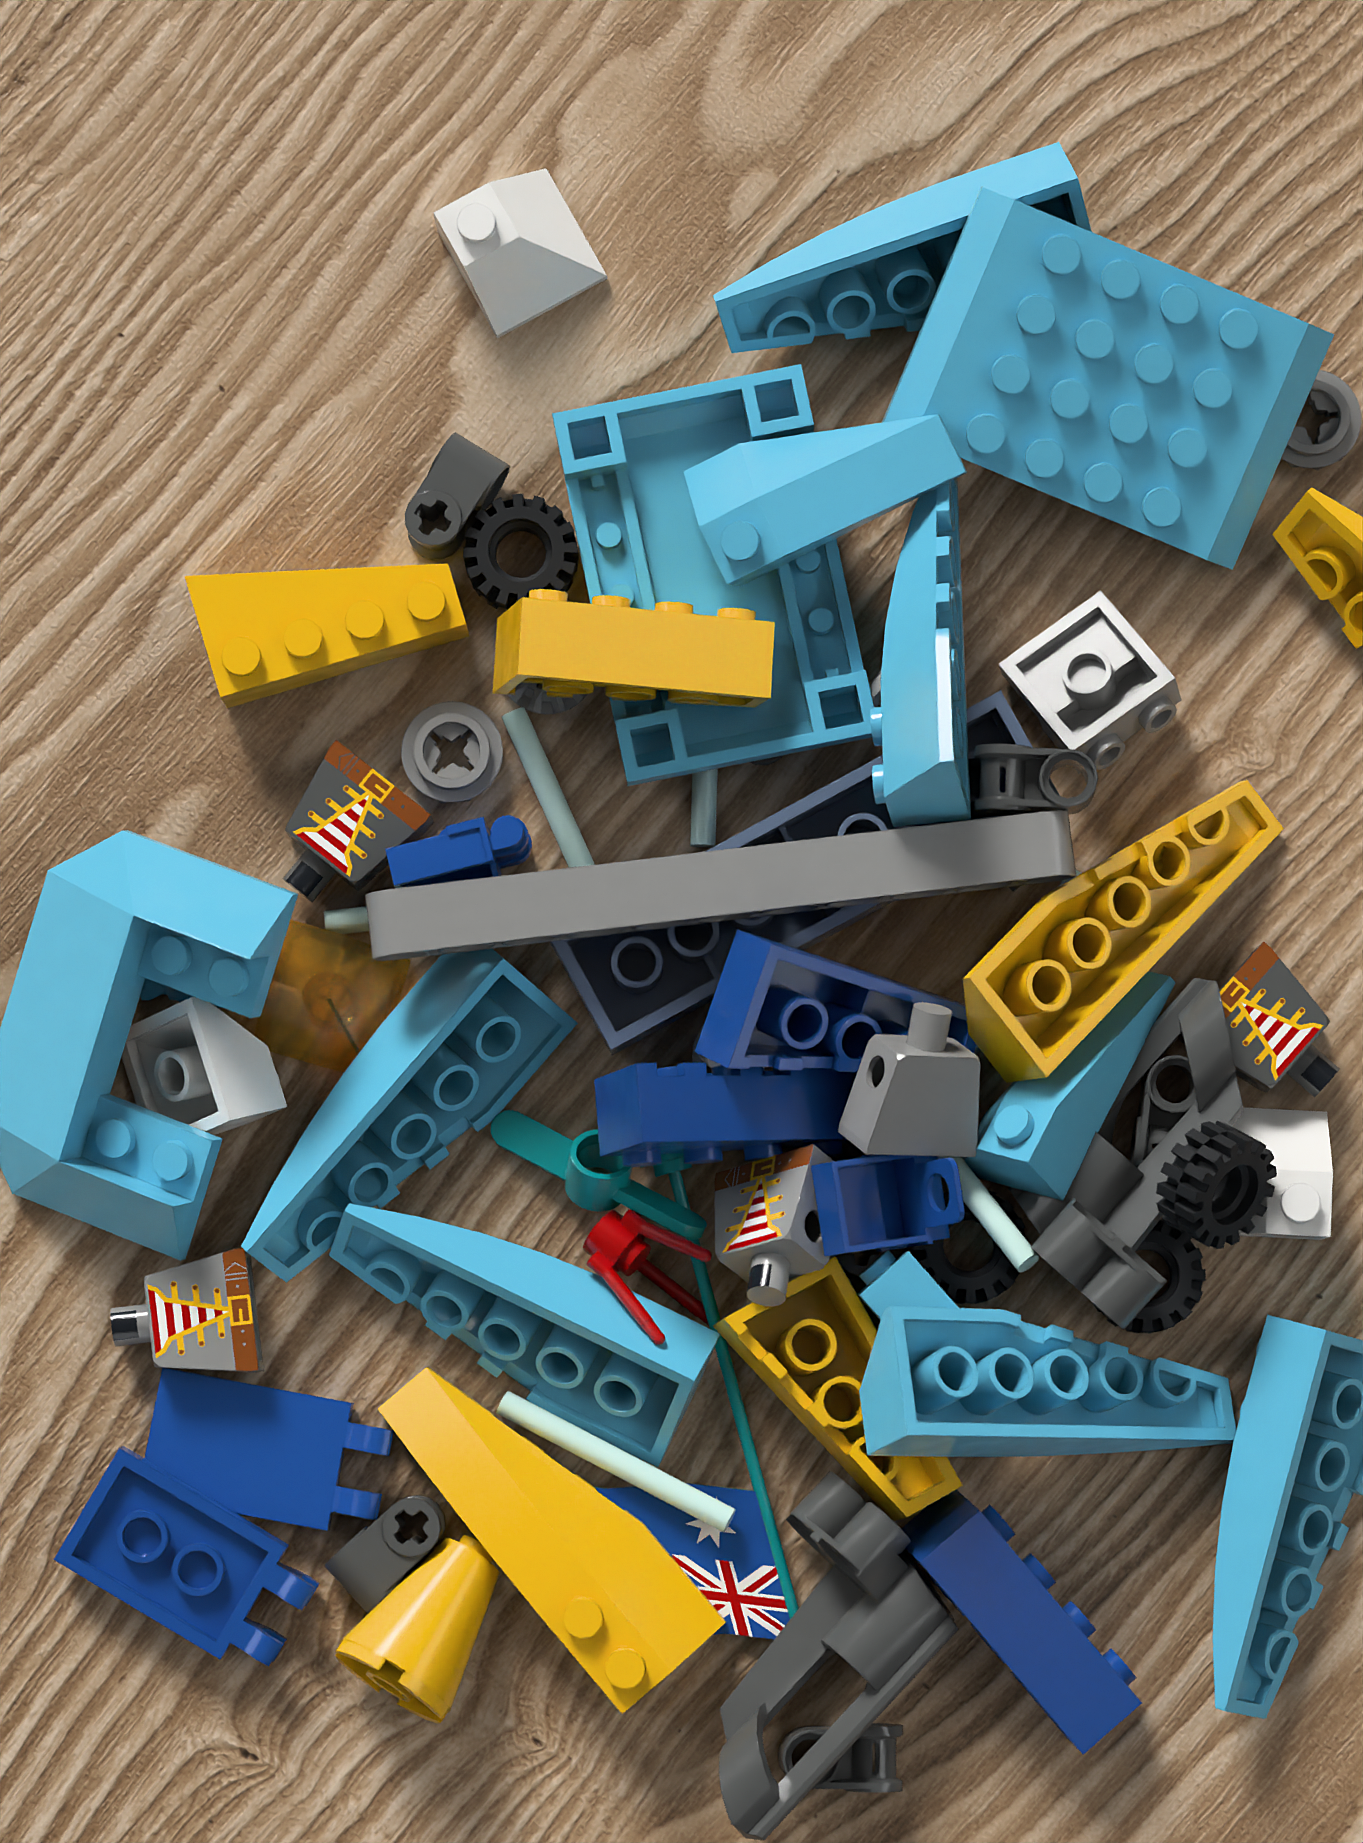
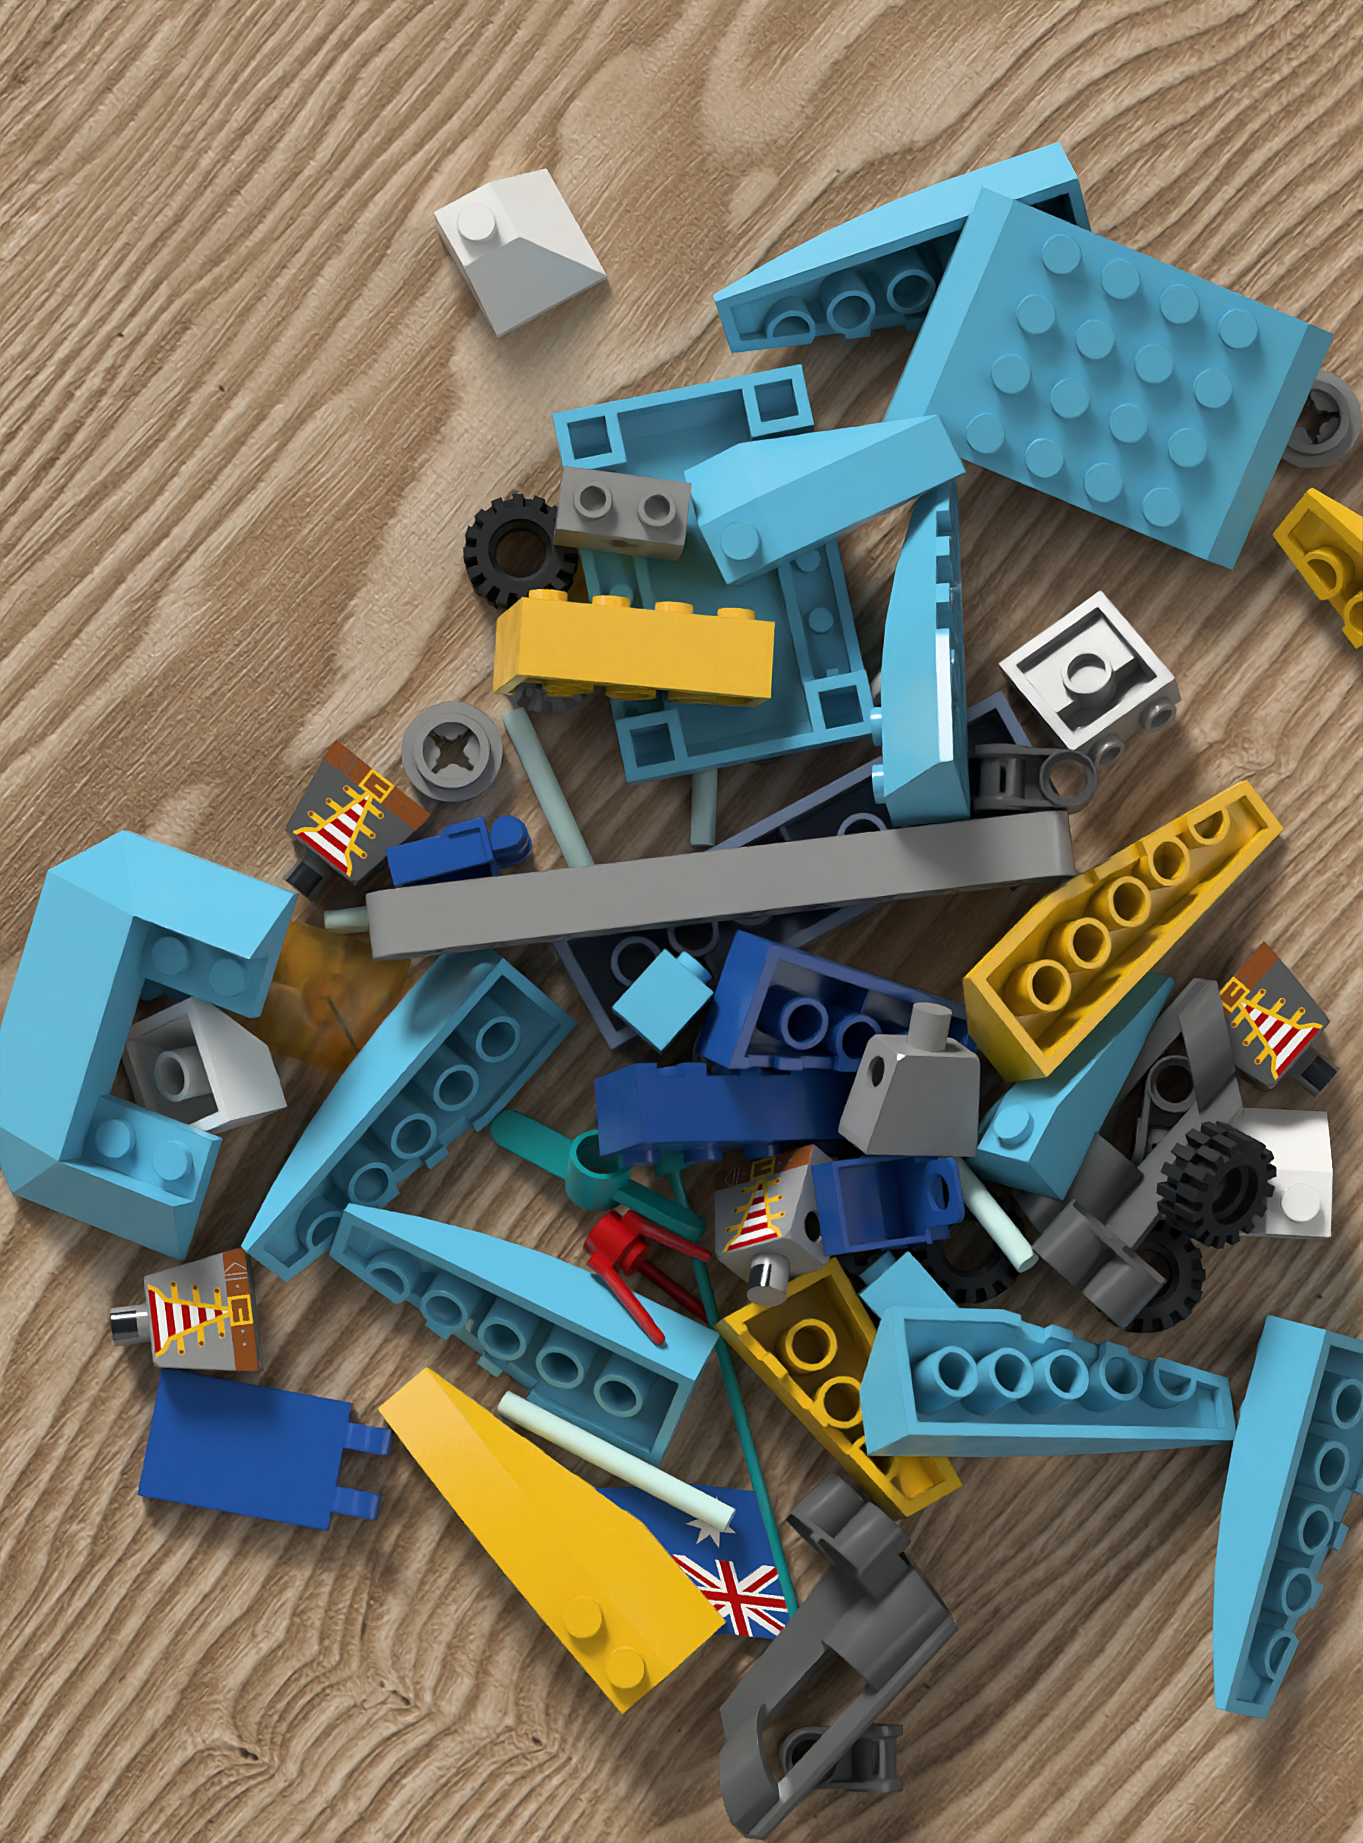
(182, 1558): blue tile -> none
(312, 625): yellow wedge -> none
(381, 1556): dark grey piece -> none
(425, 1629): yellow cone -> none
(456, 487): dark grey piece -> none
(622, 513): none -> light grey brick
(665, 999): none -> medium azure brick
(1020, 1619): blue wedge -> none

